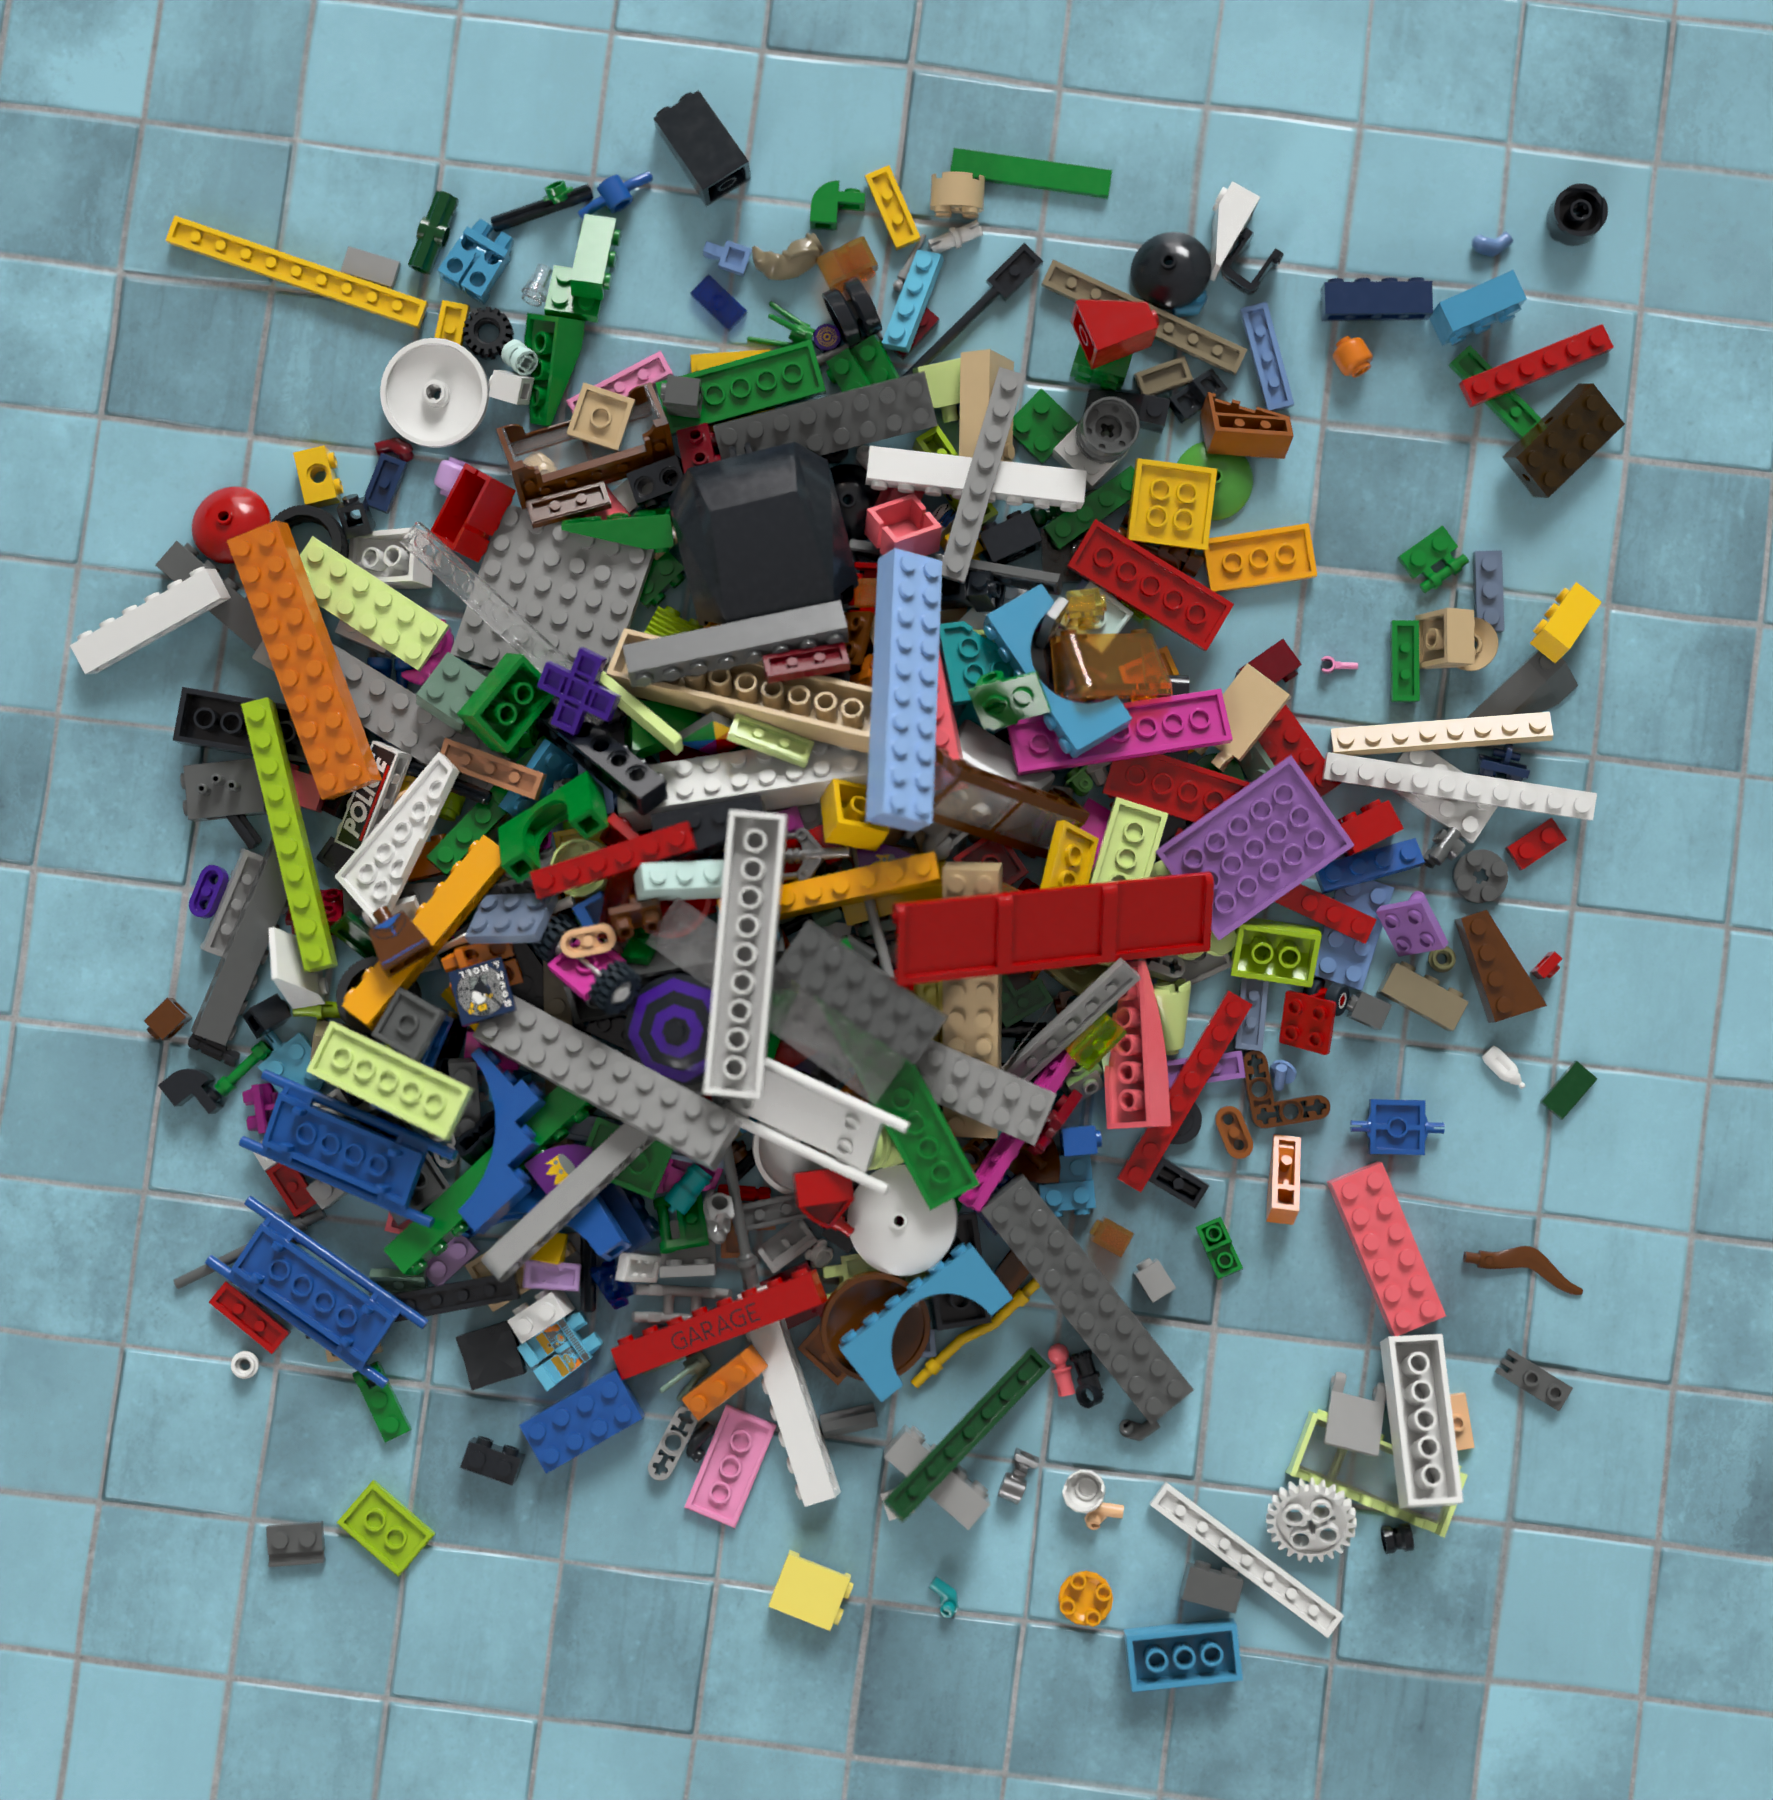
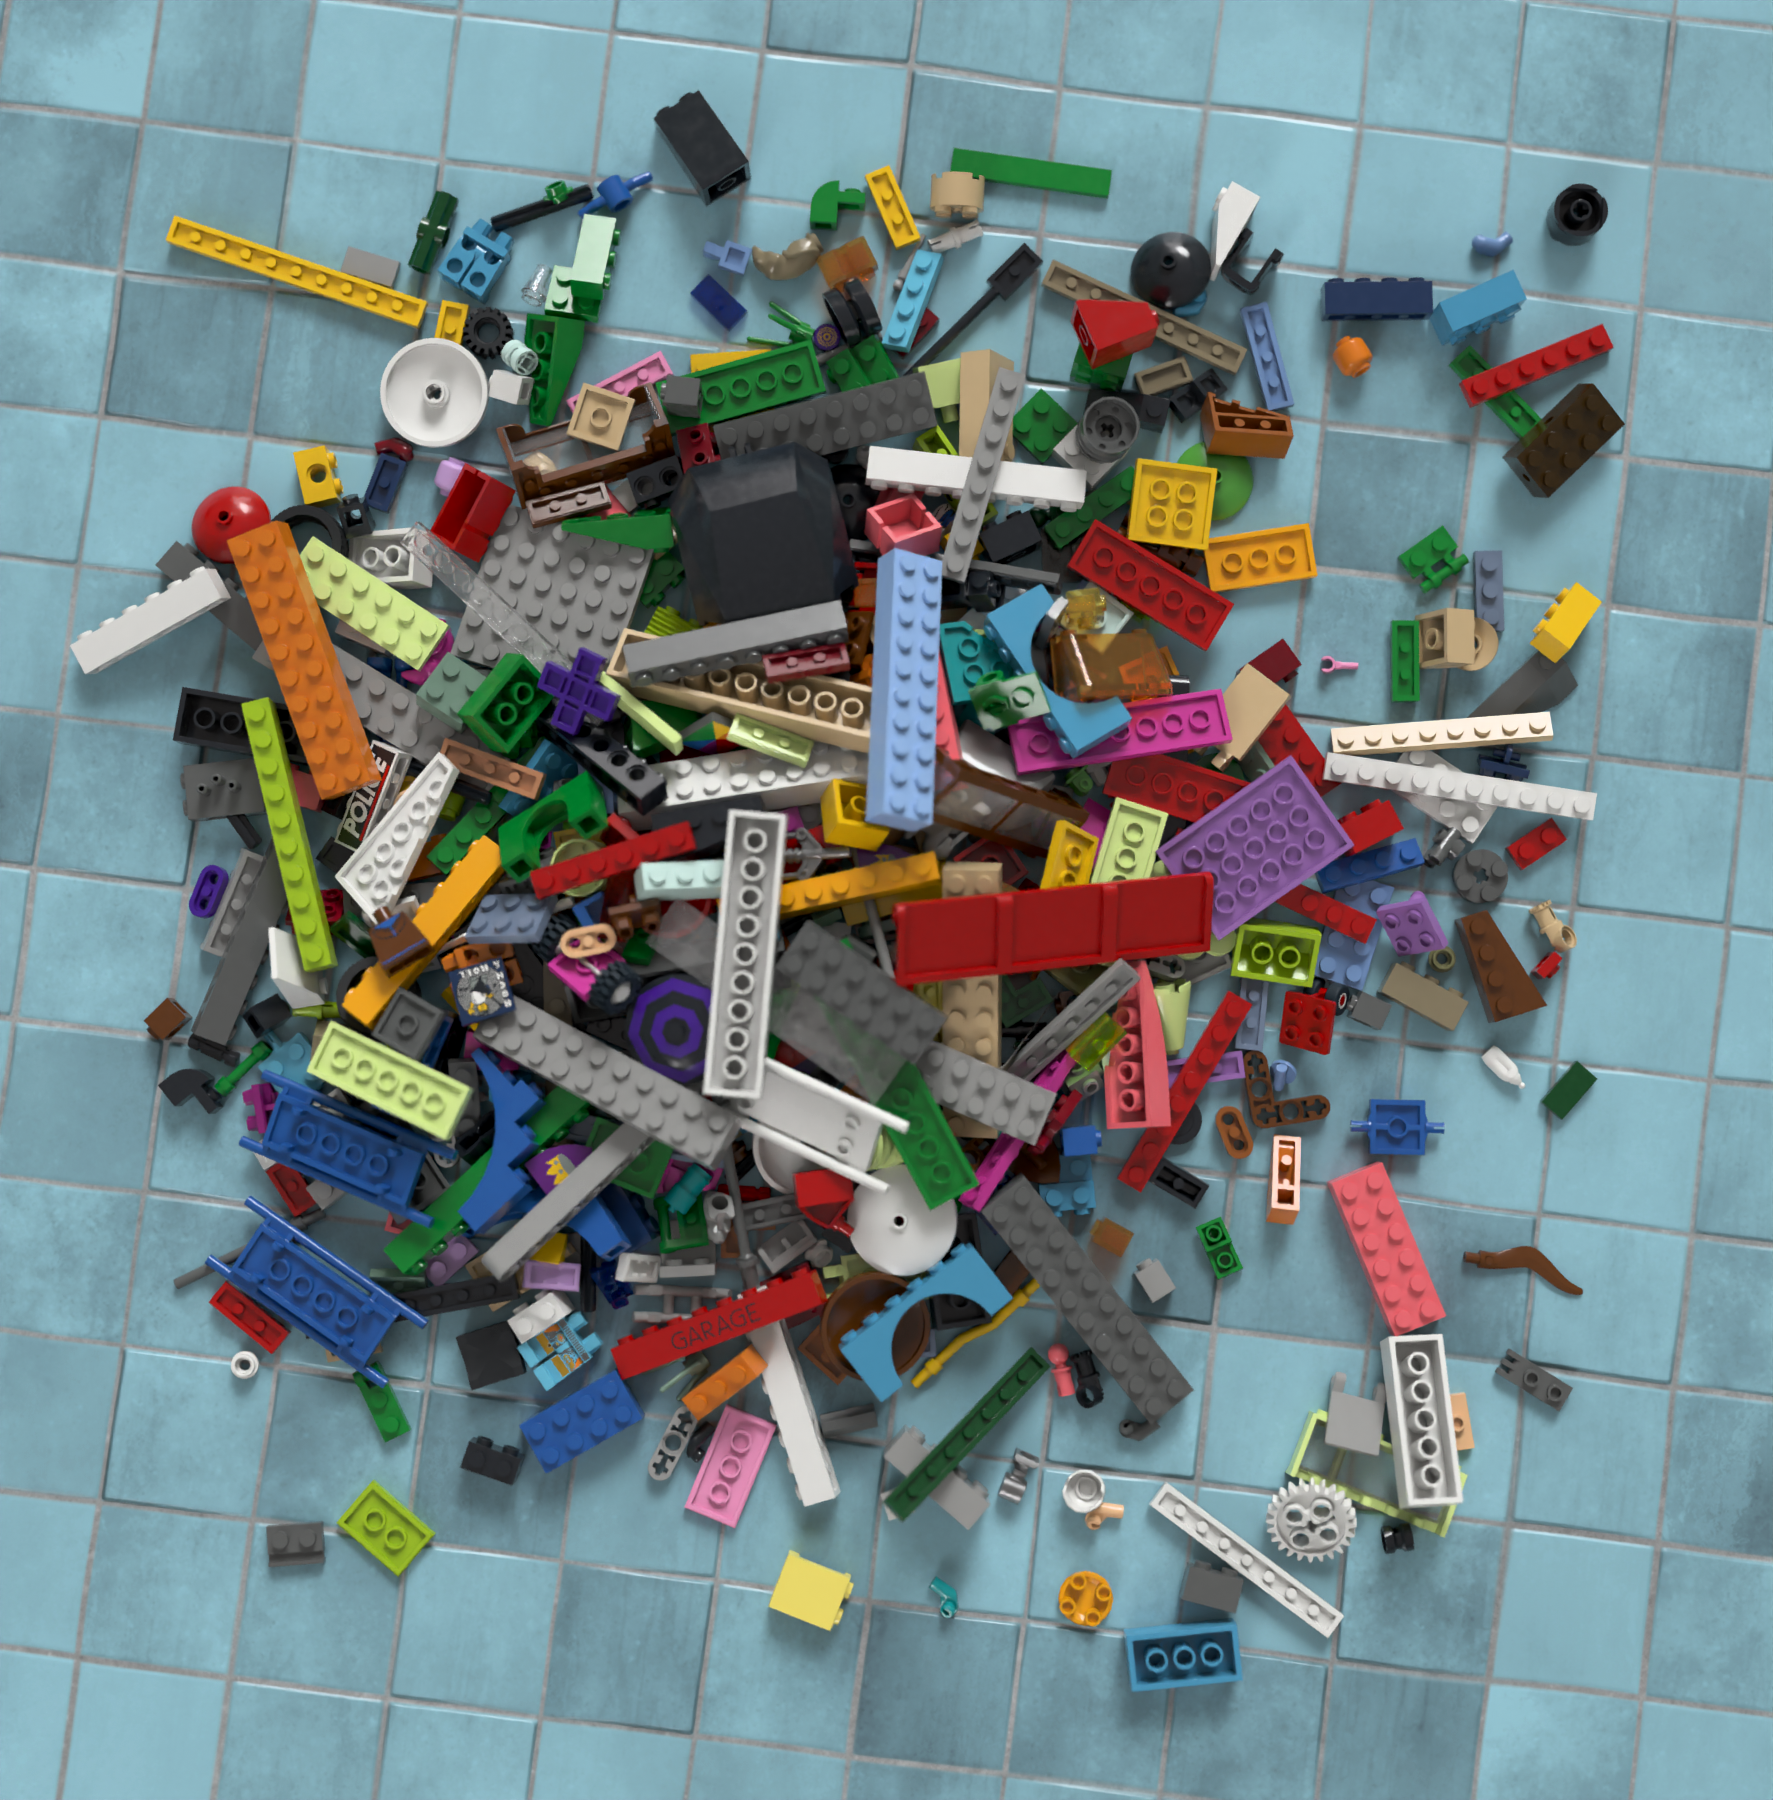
(1553, 927): none -> tan connector

